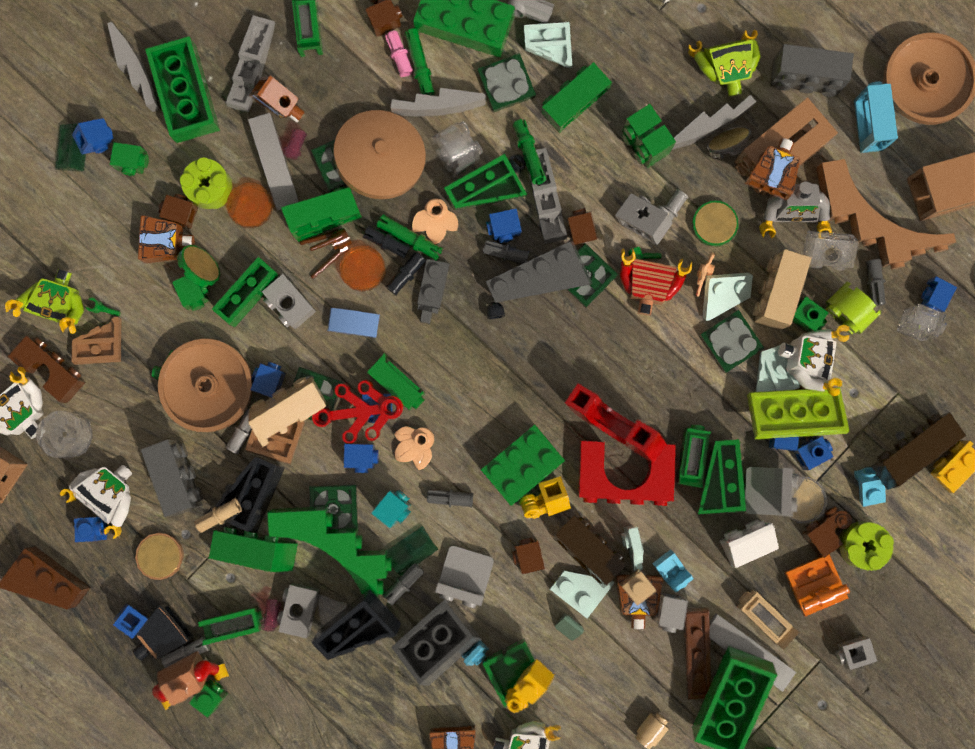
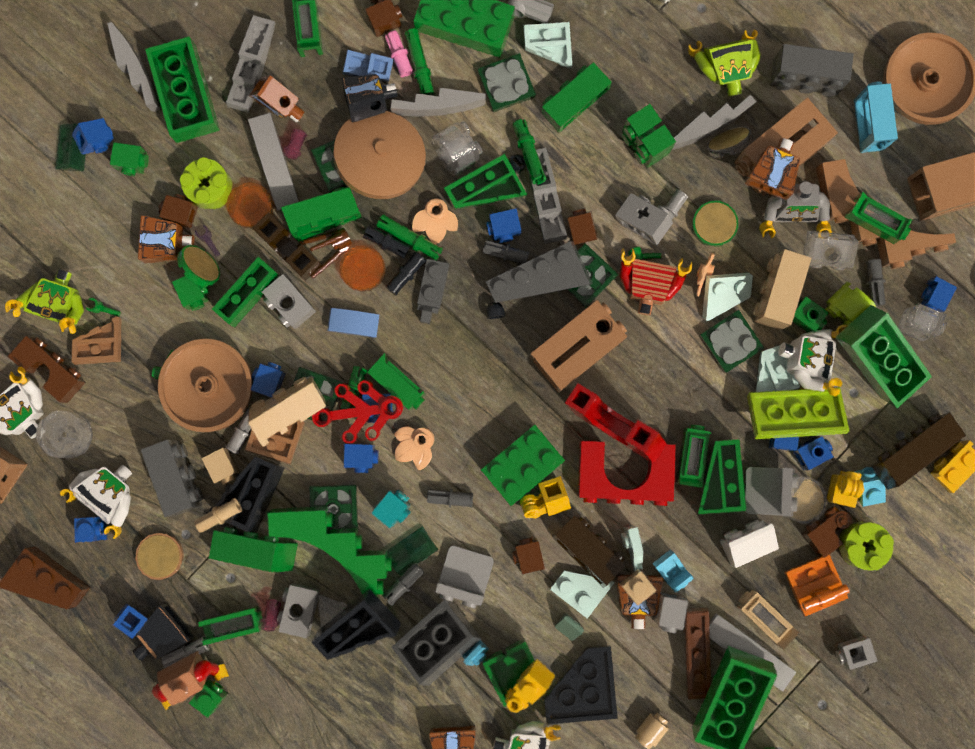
(207, 239): none -> hand
(221, 466): none -> tan brick
(286, 246): none -> dark brown arch
(353, 384): none -> green axle
(361, 64): none -> medium blue slope
(366, 96): none -> black torso
(578, 345): none -> medium nougat brick
(584, 690): none -> black plate
(845, 489): none -> yellow brick
(879, 219): none -> green window
(884, 356): none -> green brick

